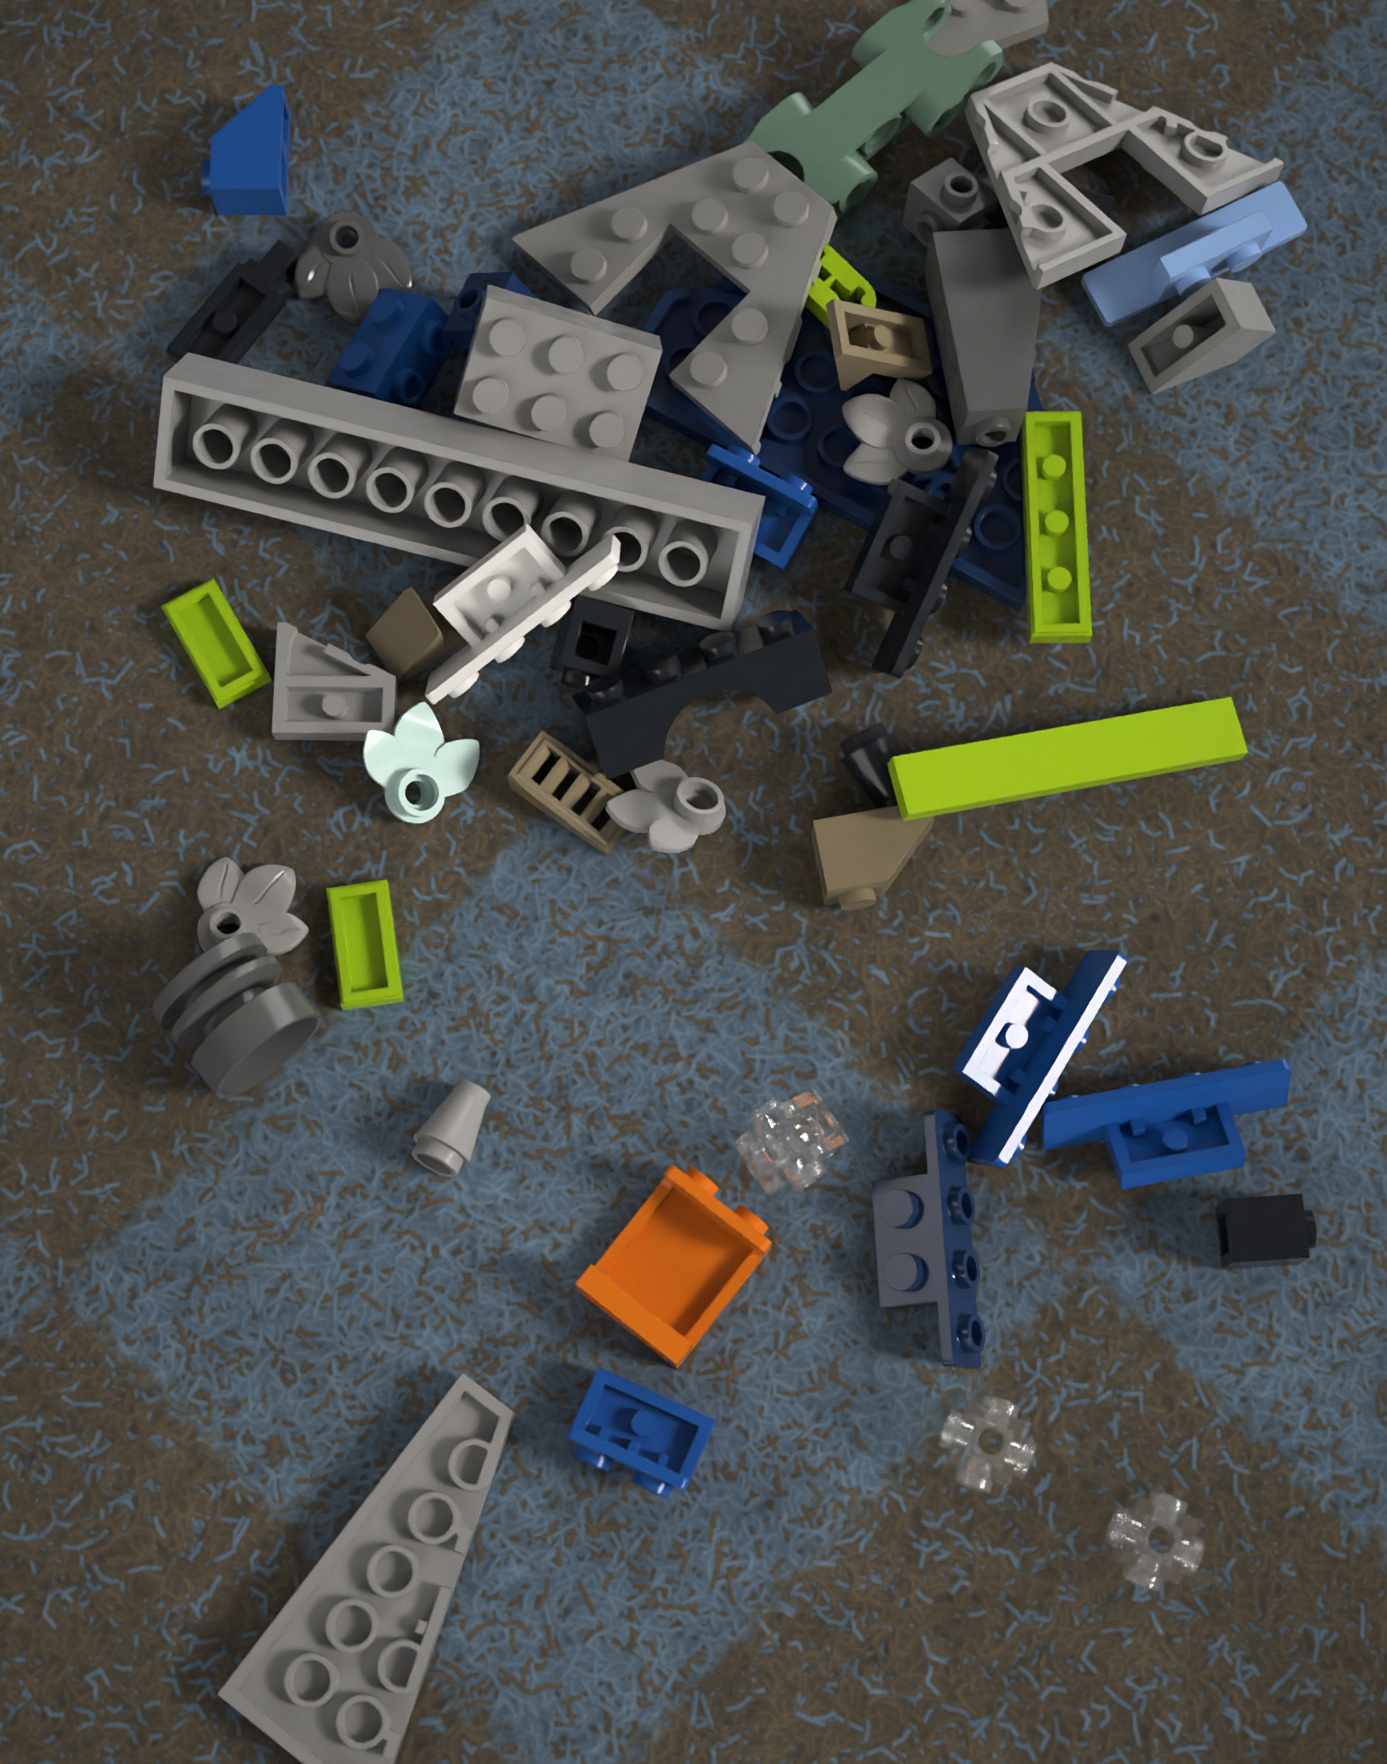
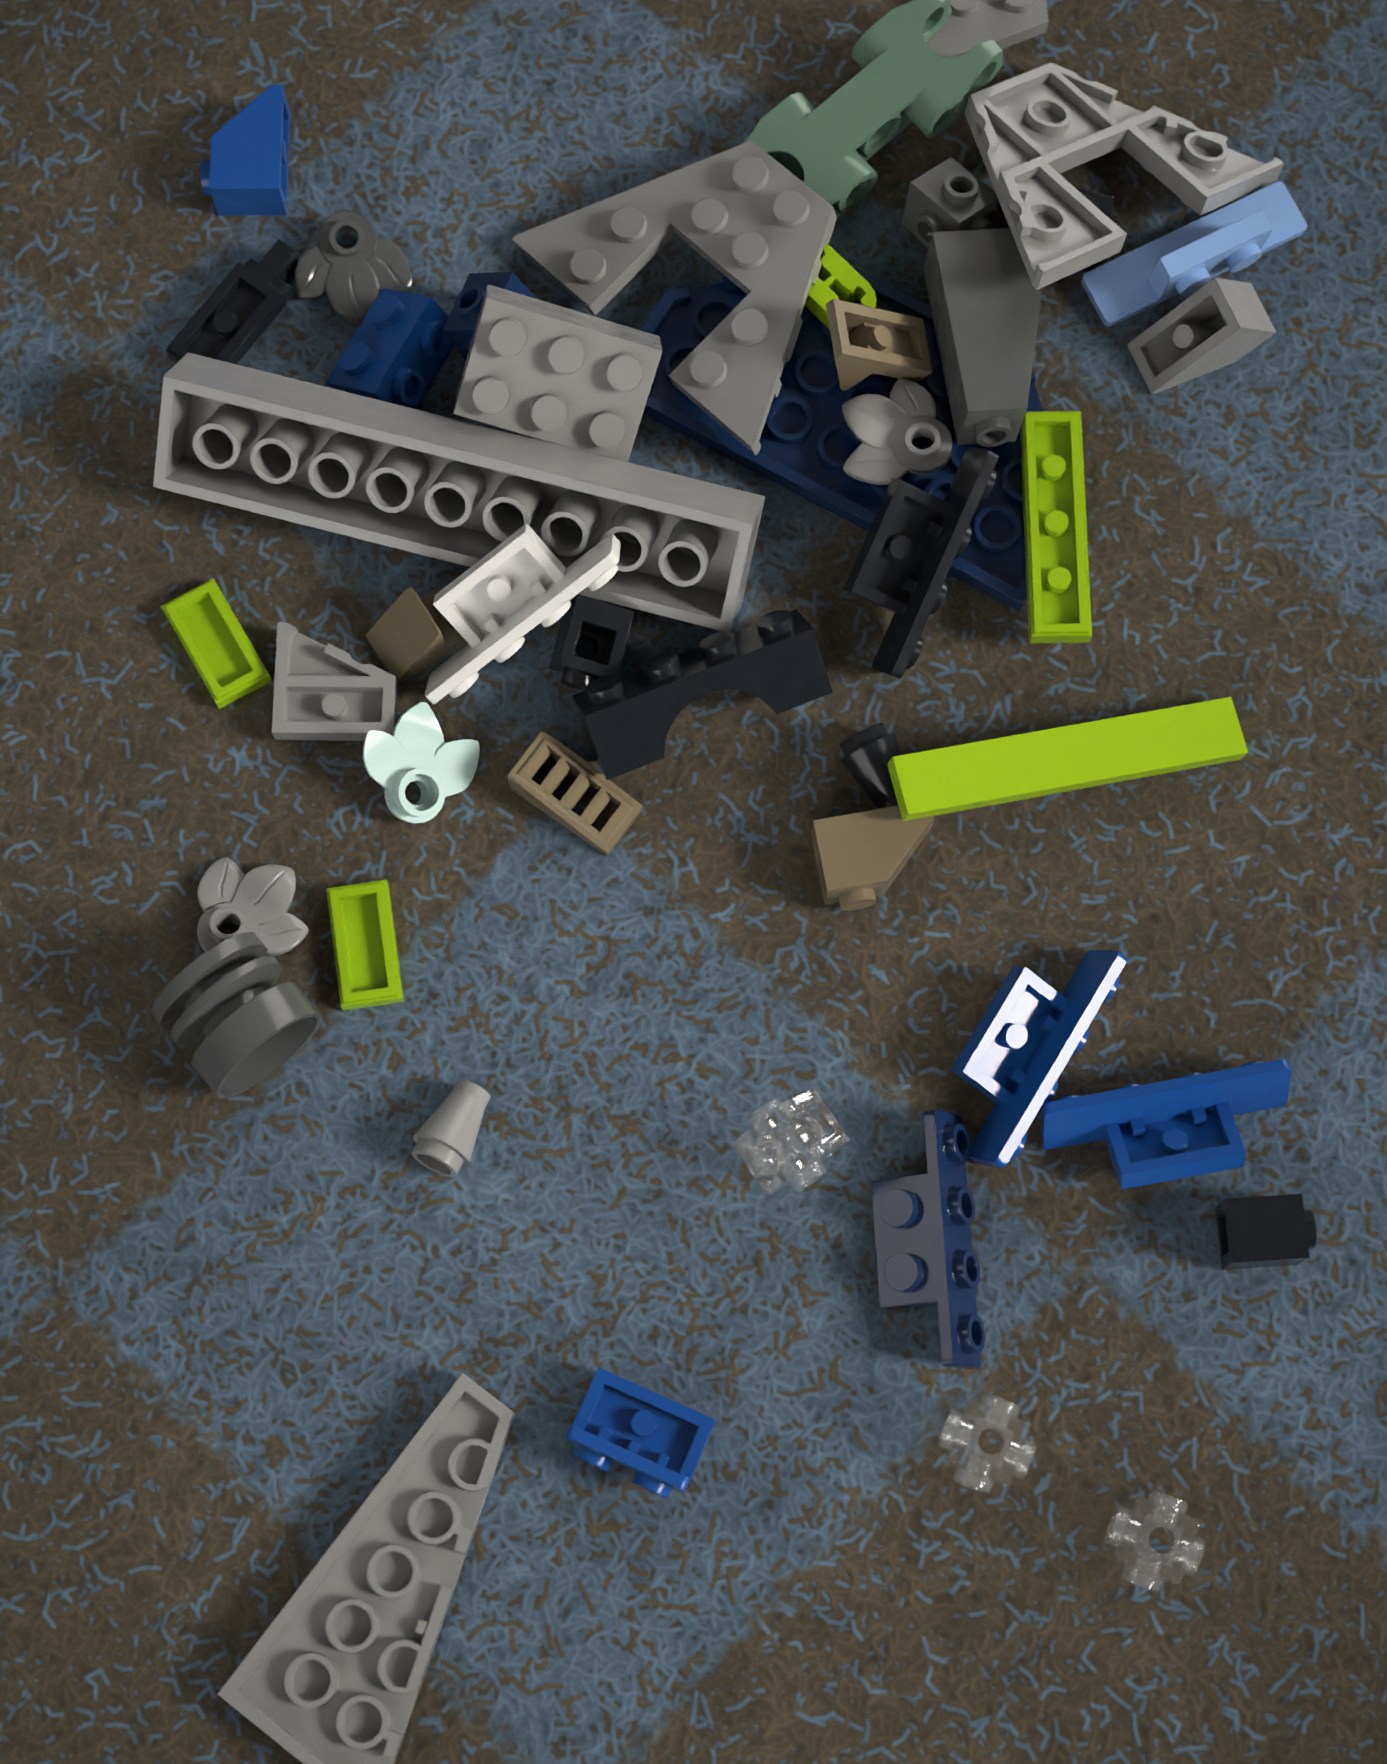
(669, 807): light grey plate -> none
(676, 1264): orange panel -> none
(787, 504): blue bracket -> none

